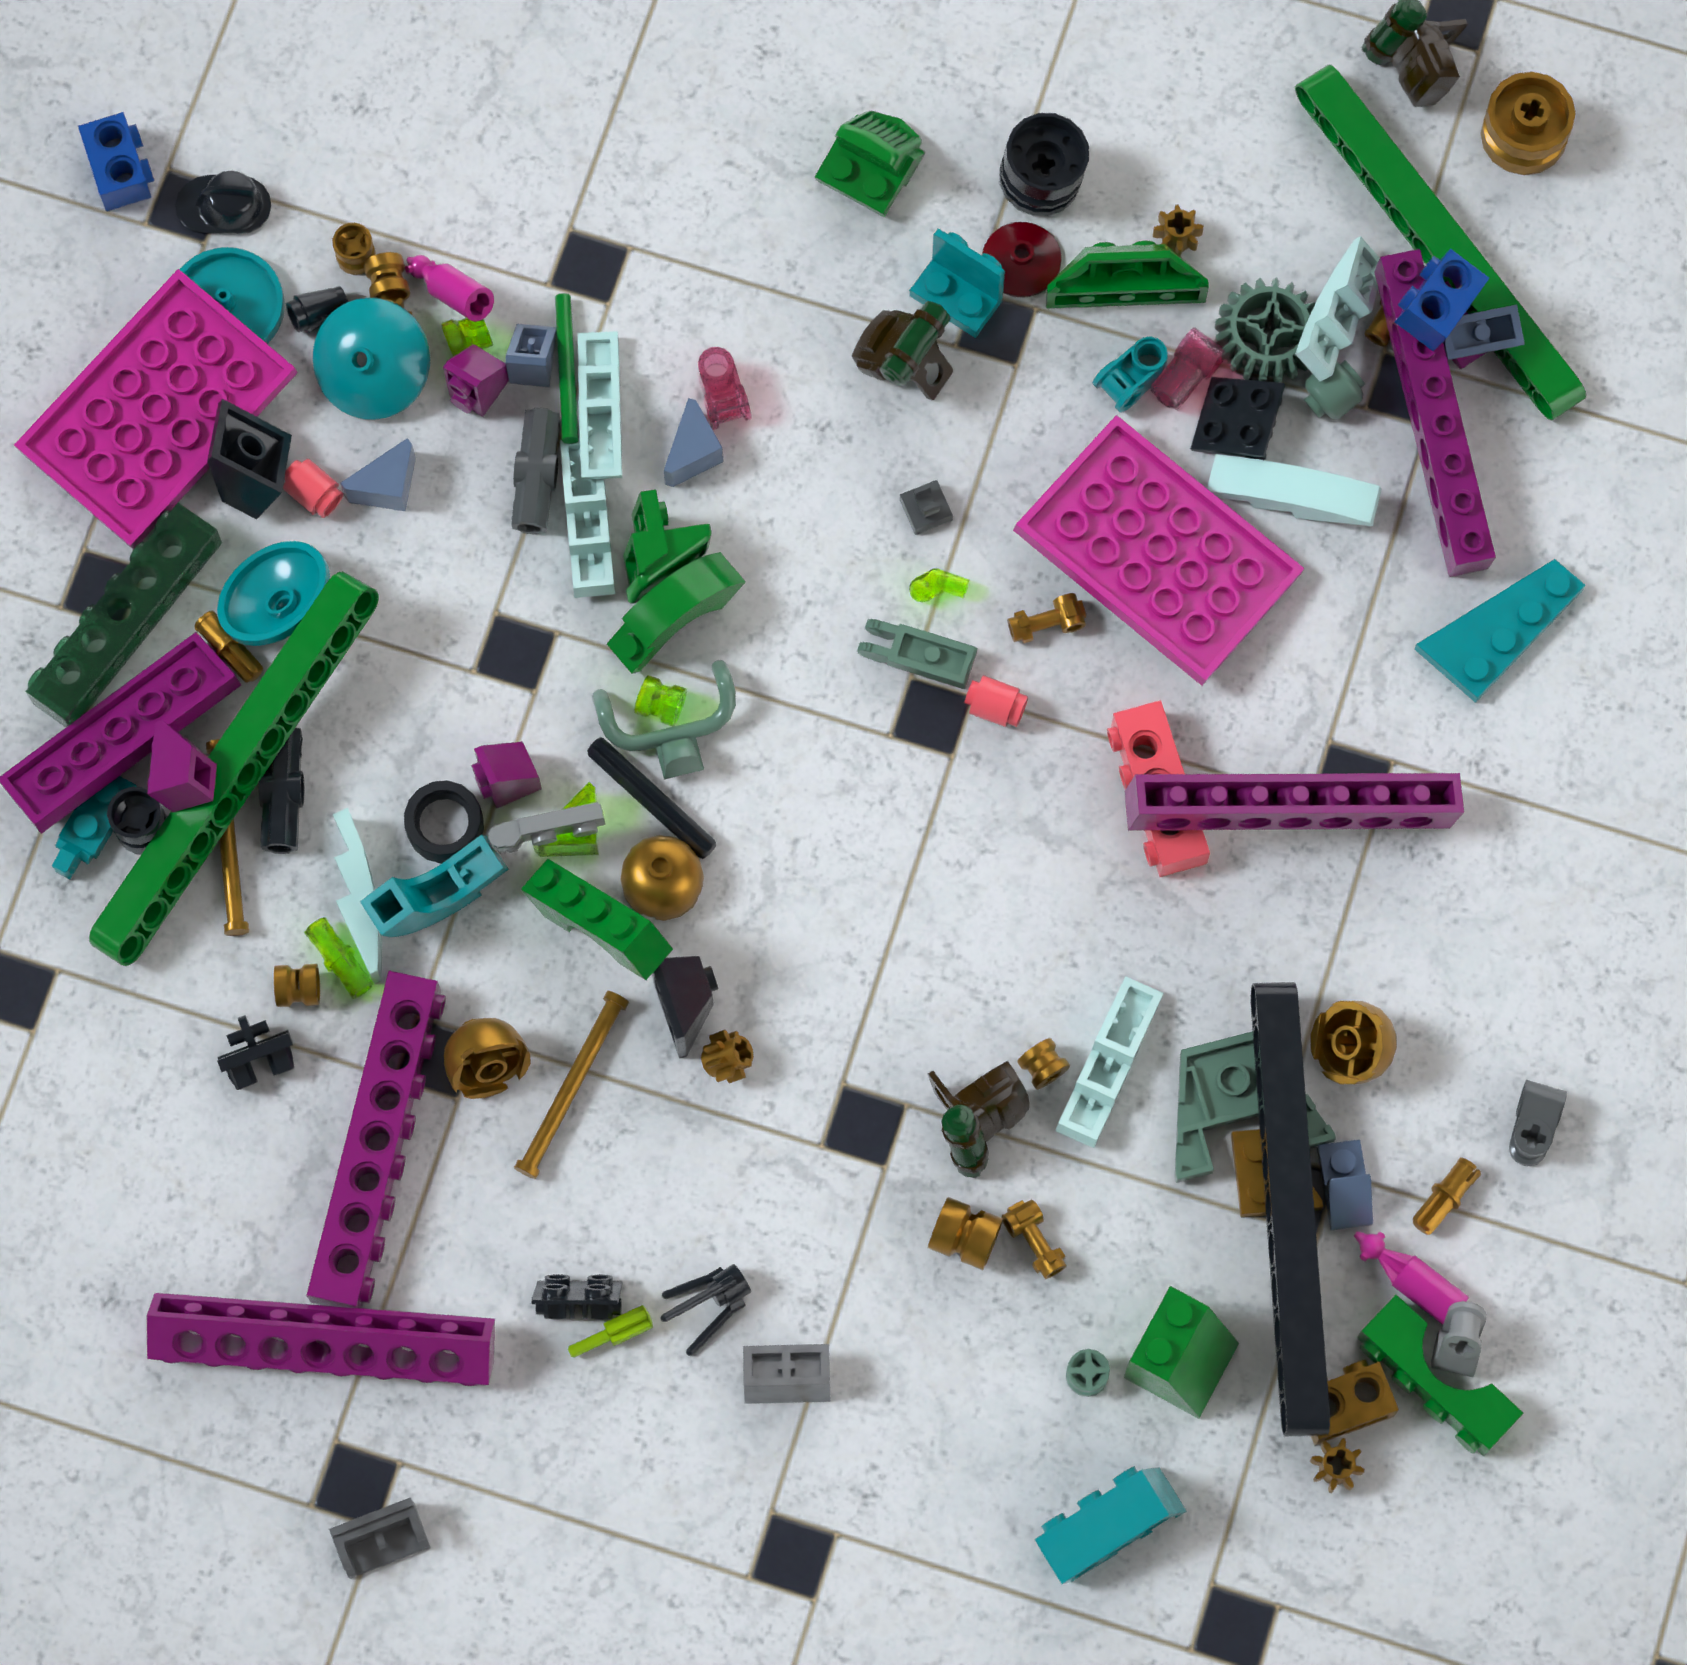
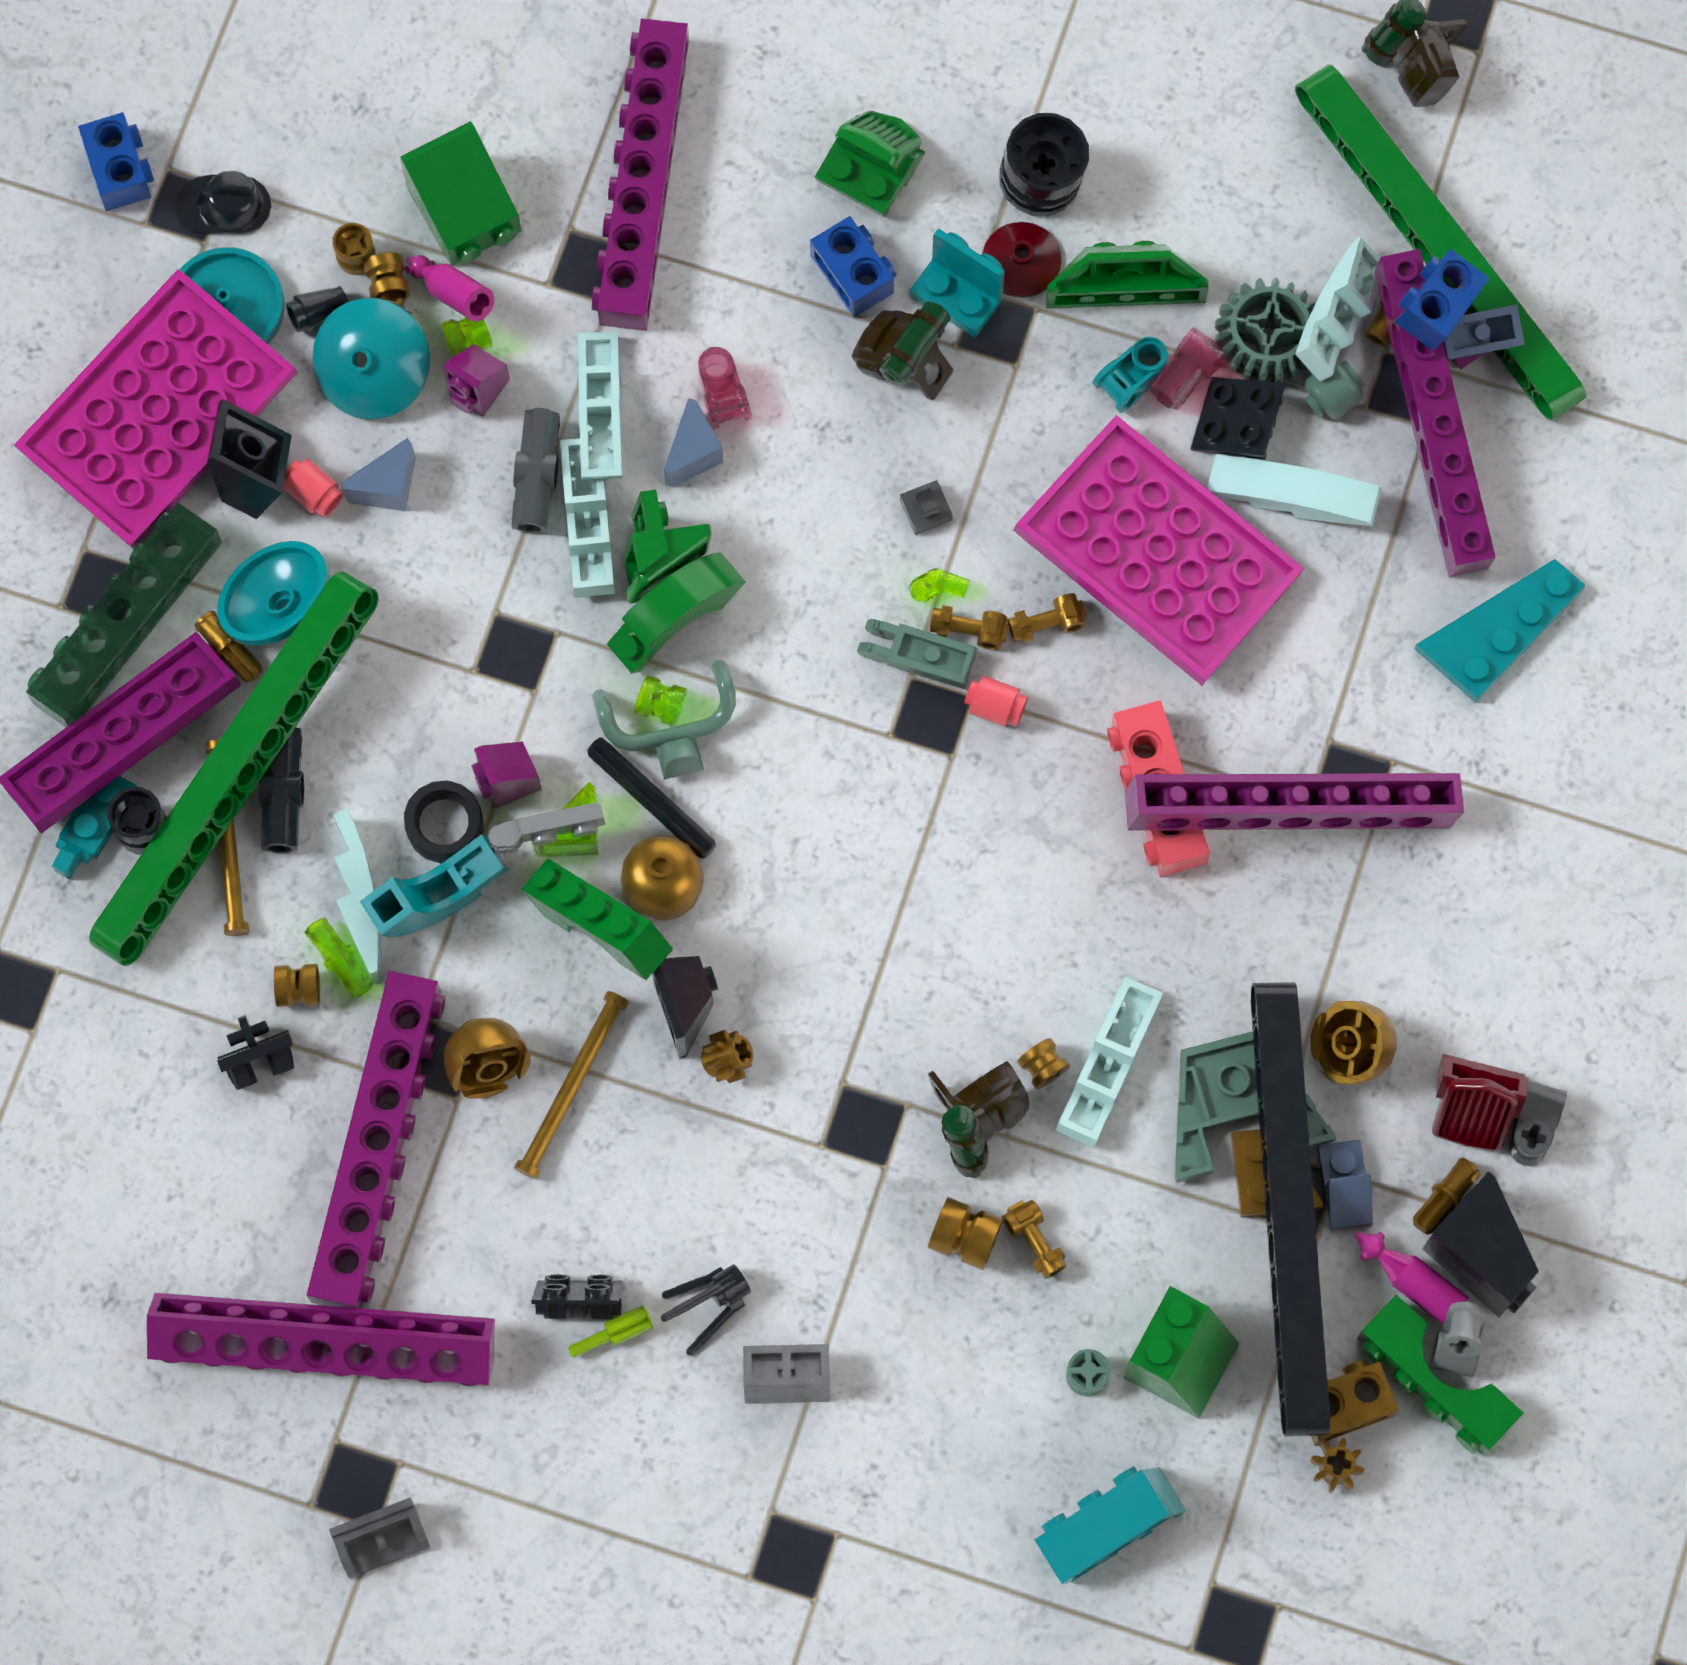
(179, 771): magenta slope -> none
(460, 194): none -> green slope
(531, 355): sand blue slope -> none
(566, 368): green bar -> none
(631, 305): none -> magenta brick
(845, 269): none -> blue brick
(990, 630): none -> pearl gold bar
(1185, 222): pearl gold gear -> none
(1477, 1103): none -> dark red piece
(1485, 1249): none -> black slope
(1527, 123): pearl gold wheel -> none

